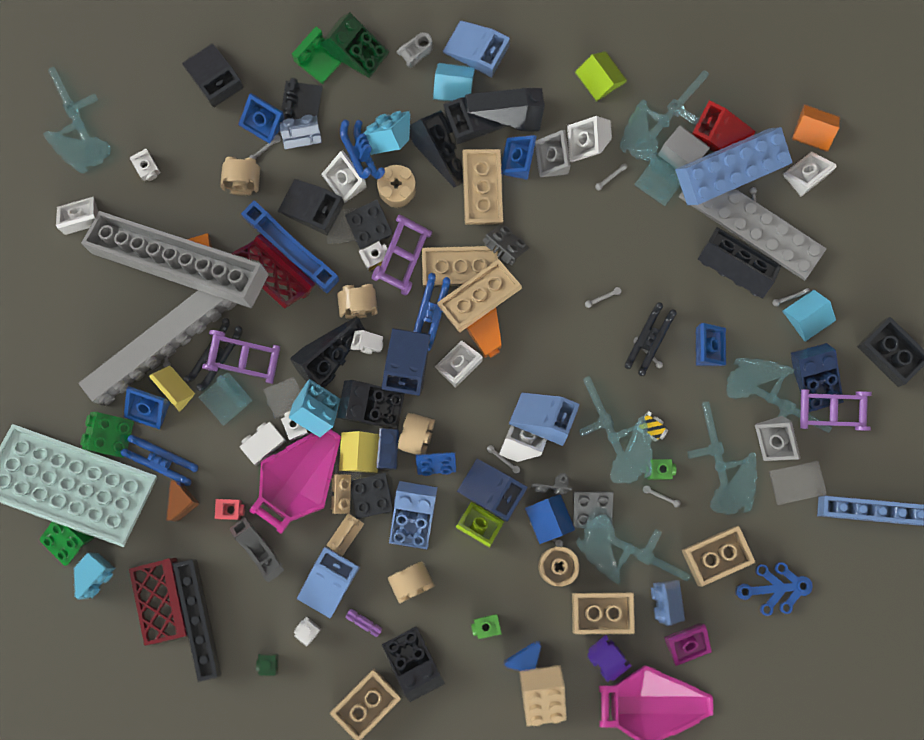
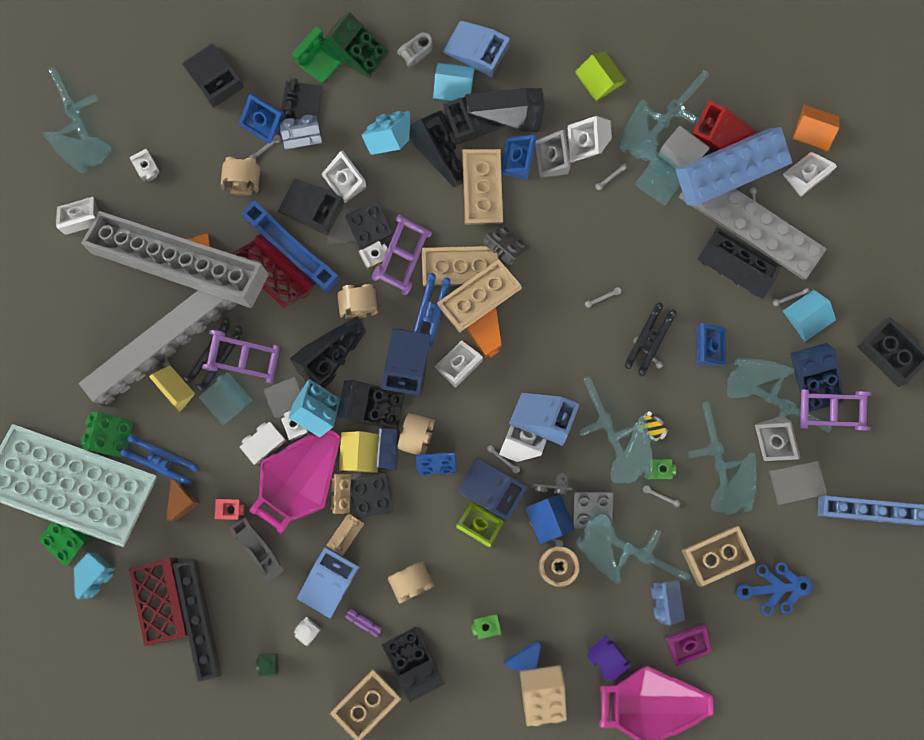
(145, 407): blue slope -> none
(360, 151): blue piece -> none
(367, 342): white brick -> none
(406, 190): tan brick -> none
(412, 515): medium blue slope -> none
(603, 613): tan brick -> none

